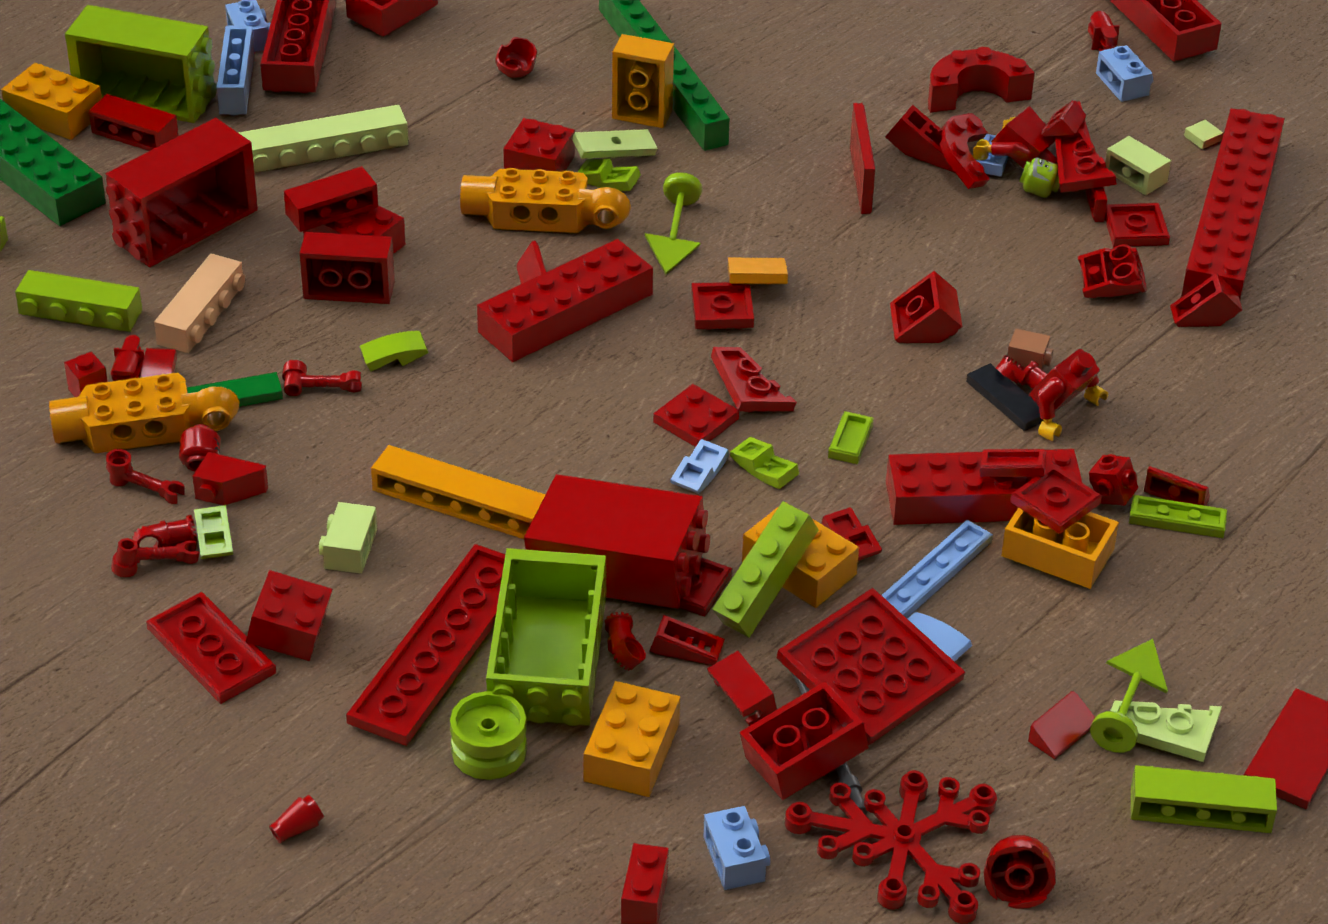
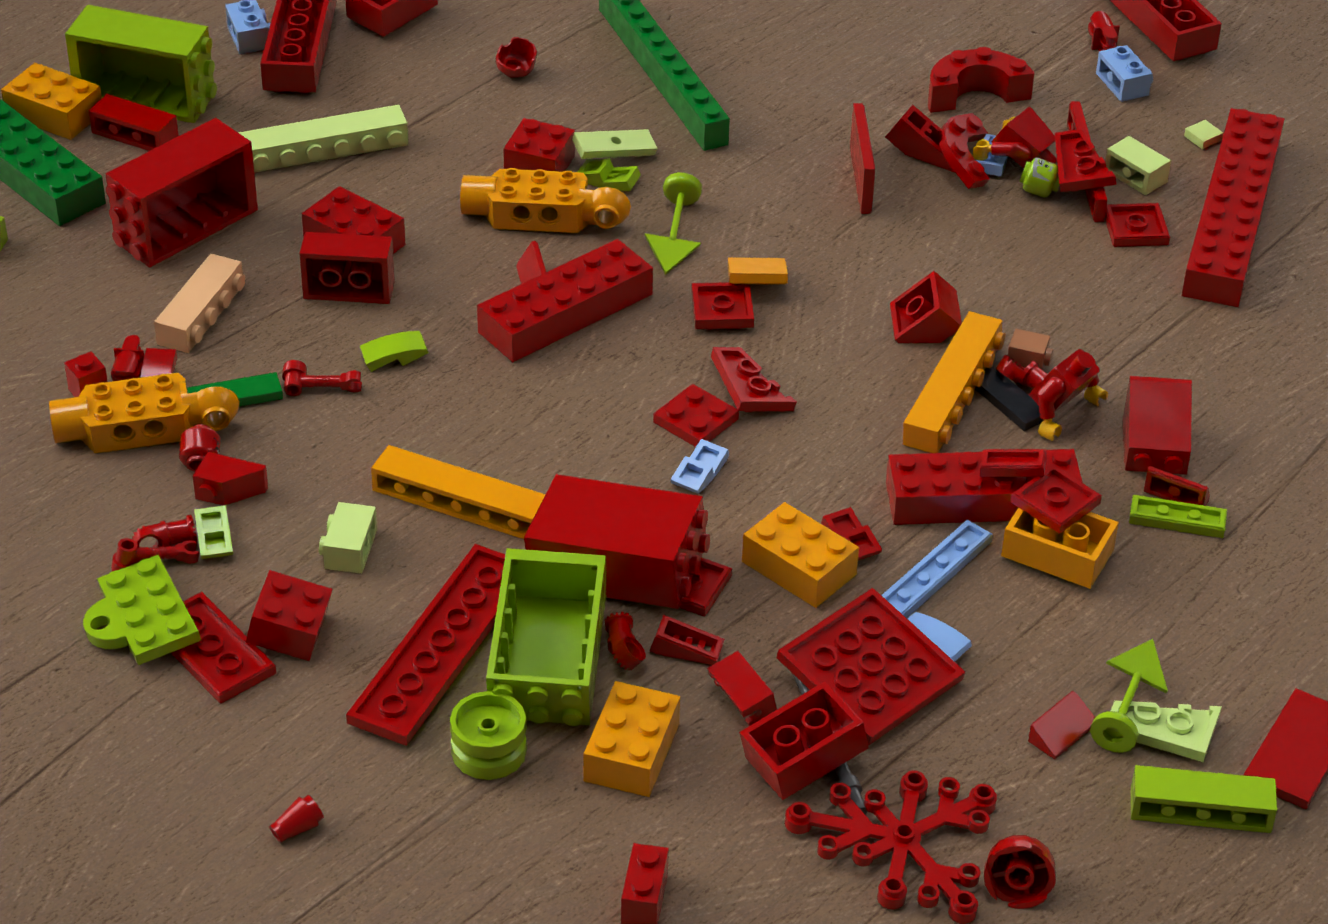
(79, 300): lime brick -> none
(121, 471): red brick -> none
(140, 612): none -> lime plate
(235, 70): light blue brick -> none
(331, 199): red brick -> none
(642, 80): light orange brick -> none
(735, 847): light blue brick -> none
(759, 460): lime slope -> none
(765, 569): lime brick -> none
(850, 437): lime tile -> none
(953, 383): none -> light orange brick
(1065, 120): red slope -> none
(1112, 272): red slope -> none
(1114, 479): red brick -> none
(1157, 424): none -> red slope
(1207, 304): red slope -> none

